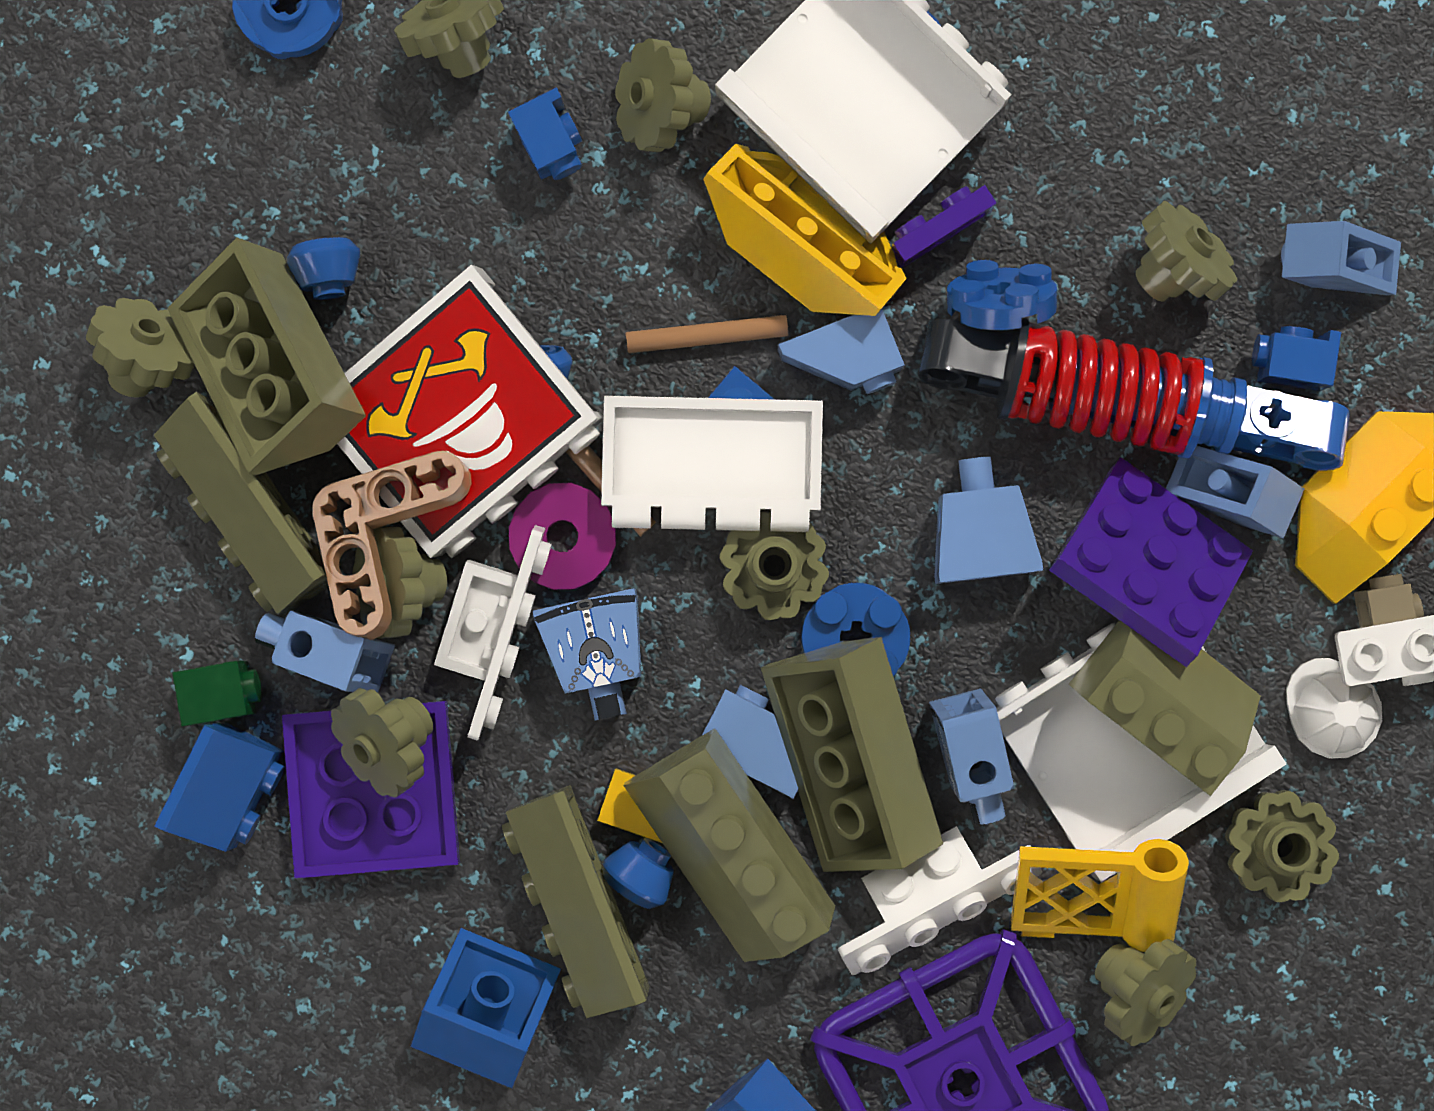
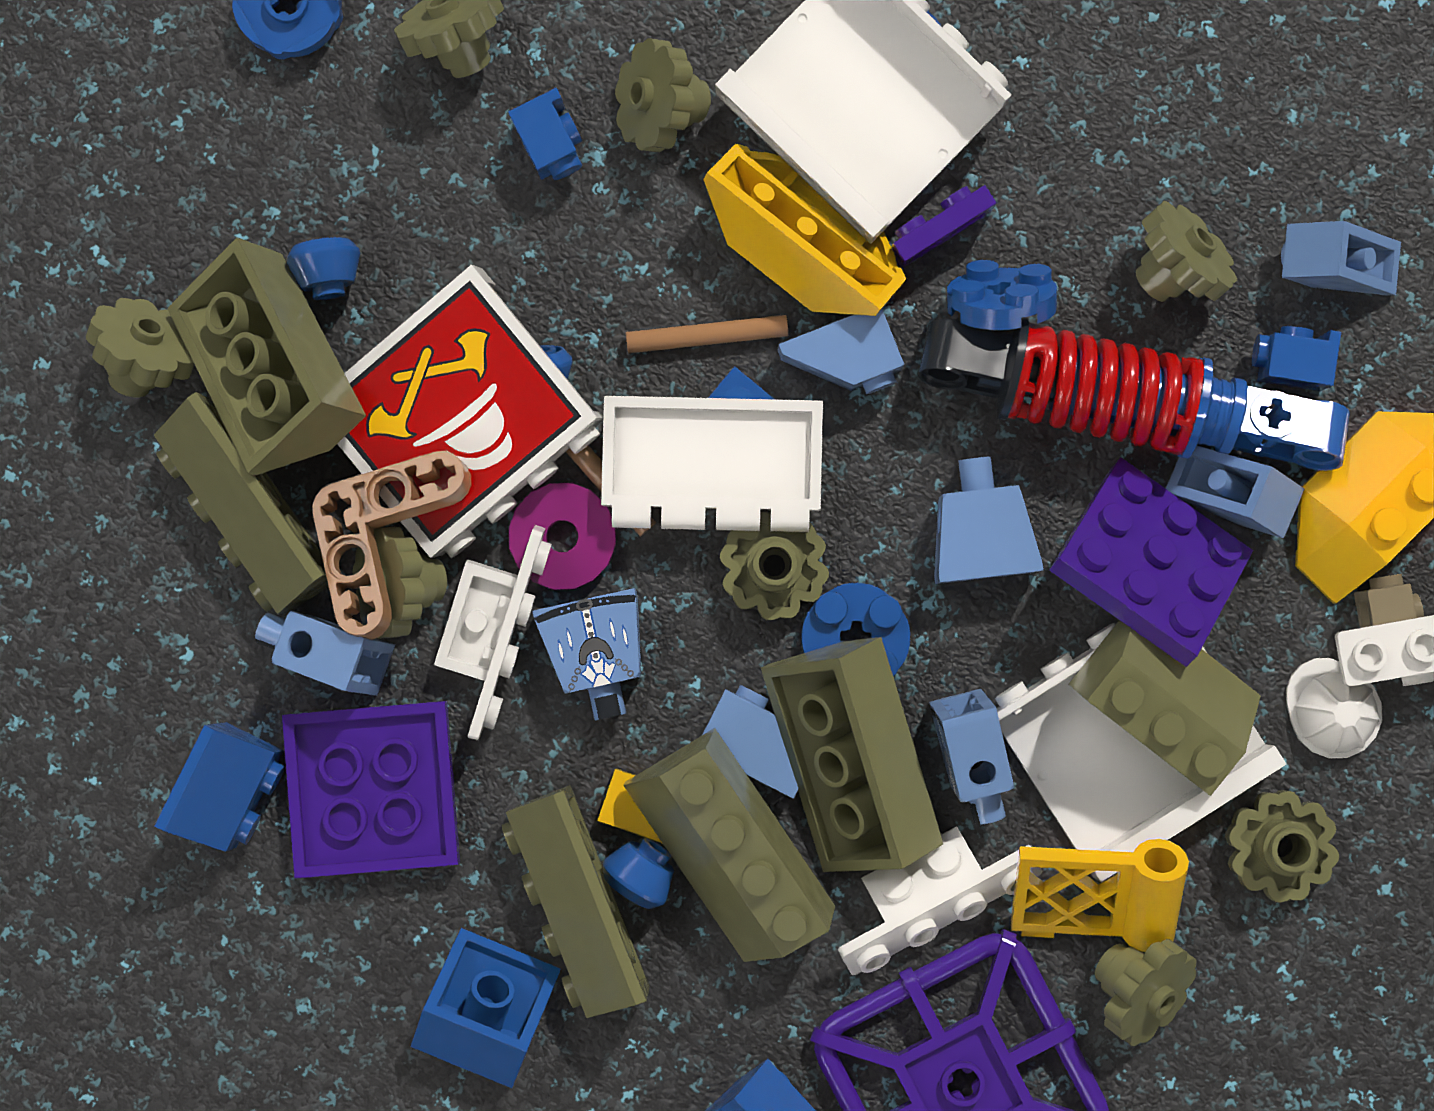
(216, 692): dark green brick -> none
(382, 739): olive plant -> none

